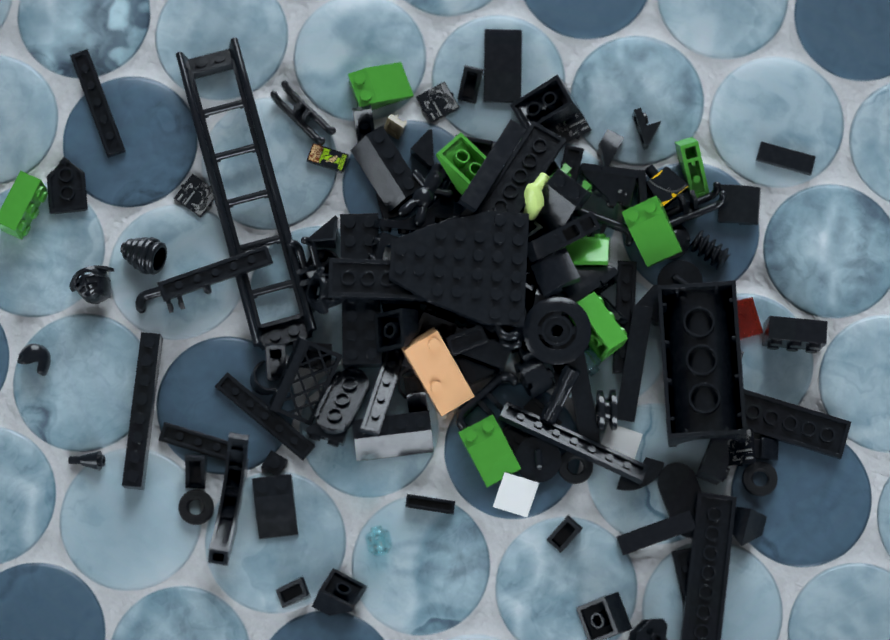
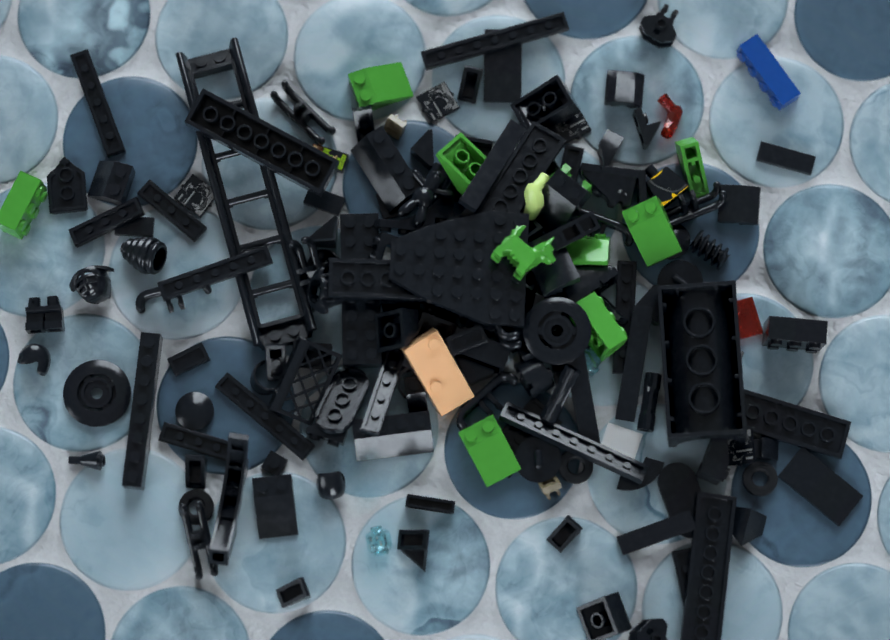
(44, 318): none -> black hips
(106, 222): none -> black tile
(112, 182): none -> black slope
(113, 401): none -> black piece
(138, 228): none -> black tile
(172, 210): none -> black tile
(188, 359): none -> black tile
(194, 410): none -> black dish
(197, 539): none -> black piece
(261, 142): none -> black brick
(328, 202): none -> black tile
(331, 485): none -> black helmet
(338, 594): black slope -> none
(414, 545): none -> black slope
(494, 41): none -> black tile
(515, 494): white sticker -> none
(523, 255): none -> bright green animal
(550, 486): none -> dark tan tile
(606, 410): black wheel -> none
(624, 89): none -> black slope
(649, 402): none -> black axle
(659, 28): none -> black hinge
(673, 117): none -> clear red arm
(768, 72): none -> blue brick
(820, 486): none -> black tile

